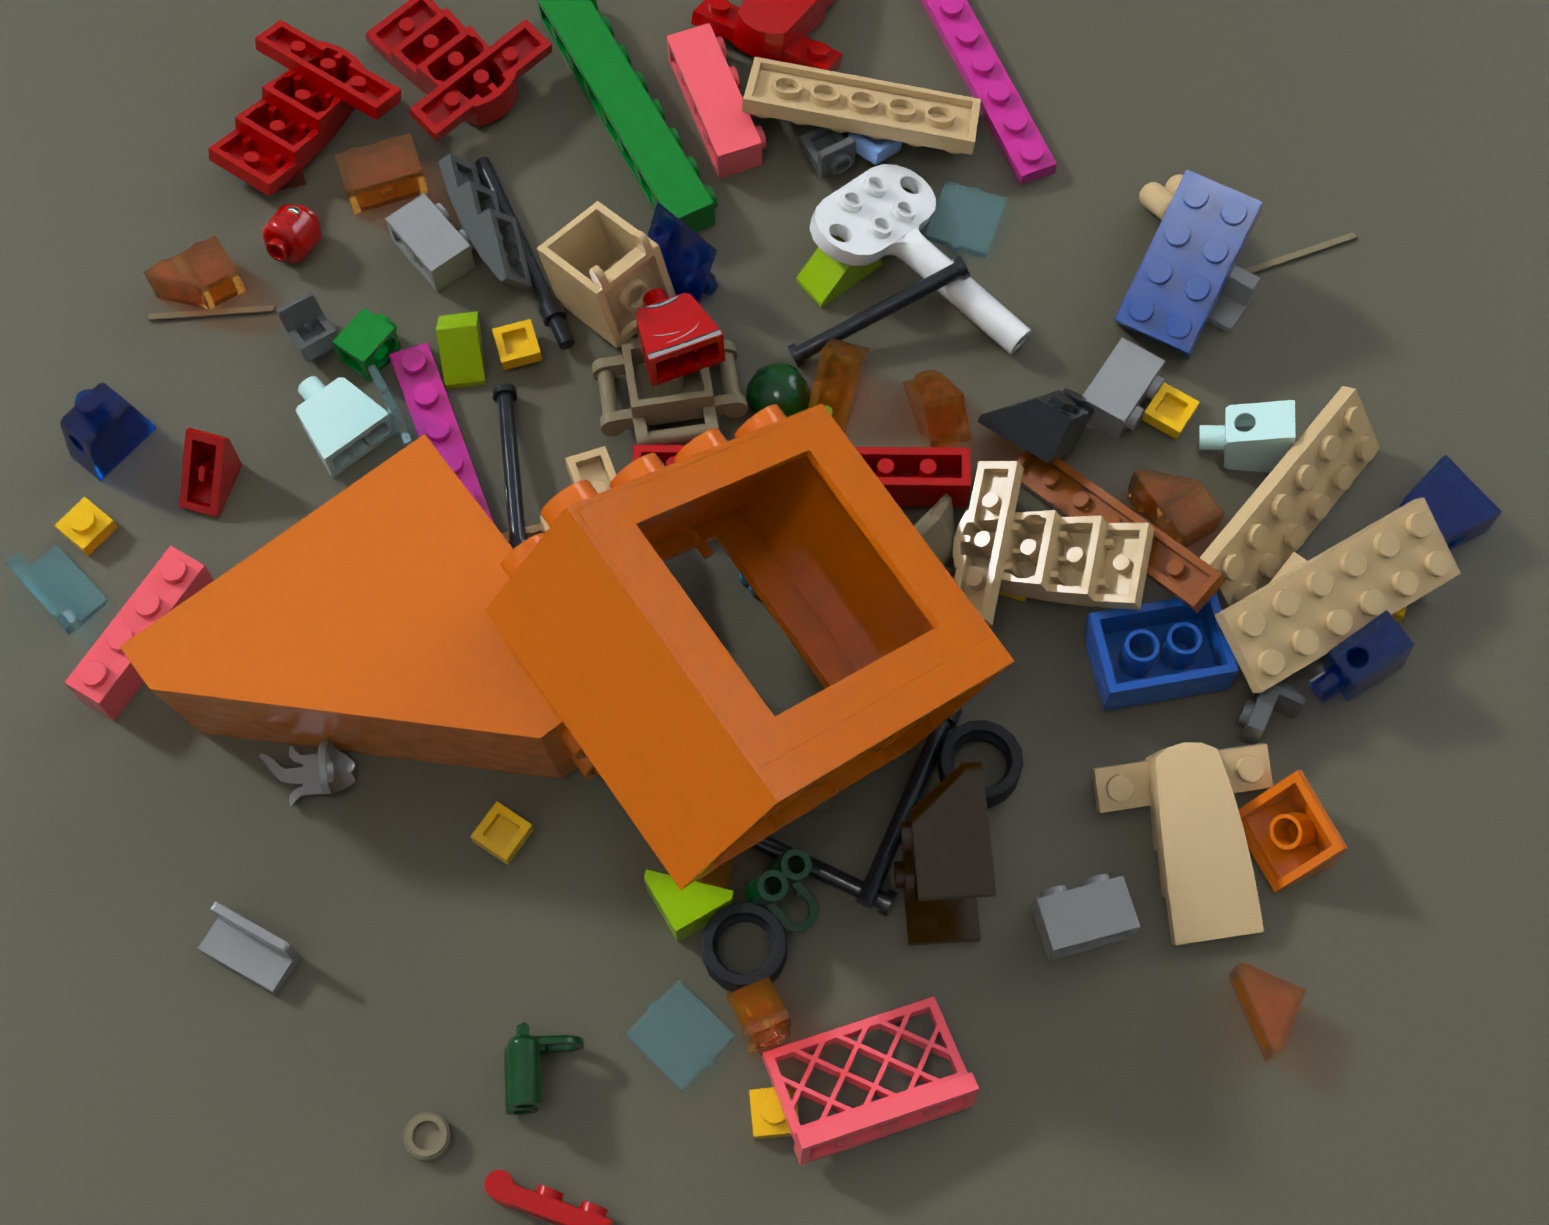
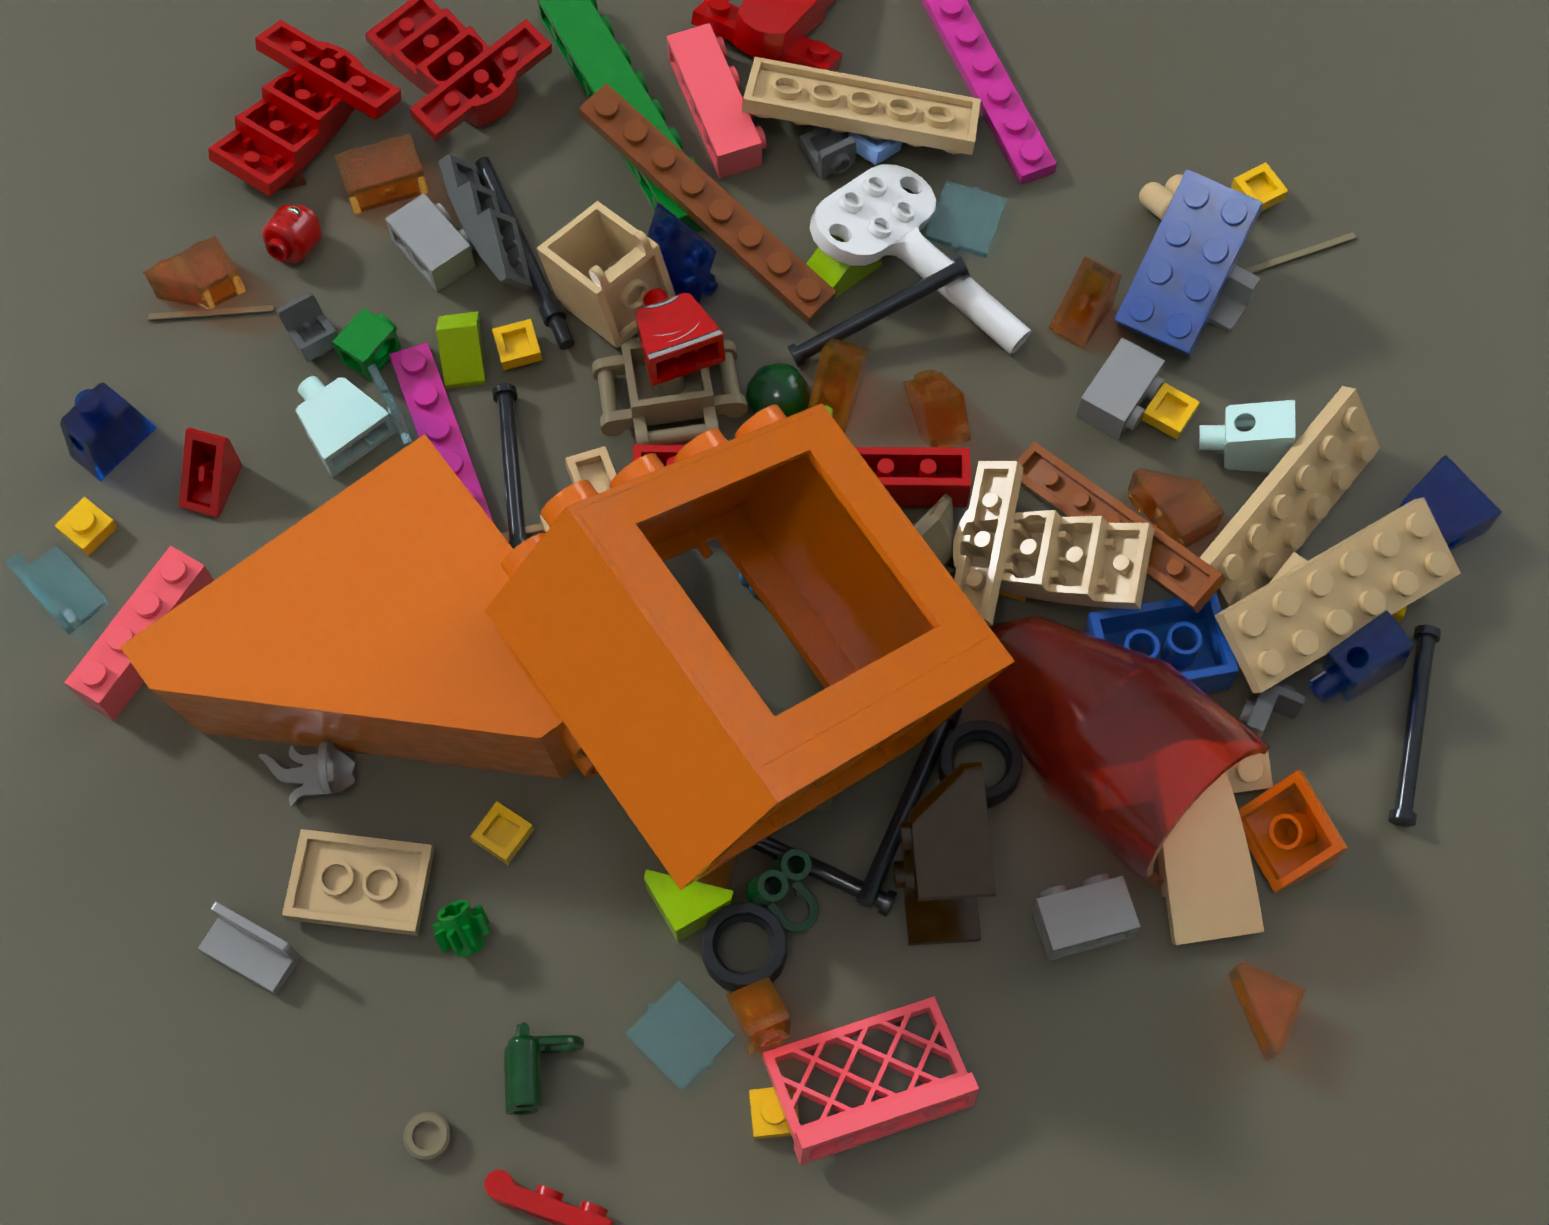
(358, 882): none -> tan plate
(461, 928): none -> green gear
(707, 203): none -> dark orange plate
(1044, 424): black slope -> none
(1086, 302): none -> clear orange slope
(1113, 734): none -> clear red windscreen
(1262, 185): none -> yellow plate
(1403, 813): none -> black bar

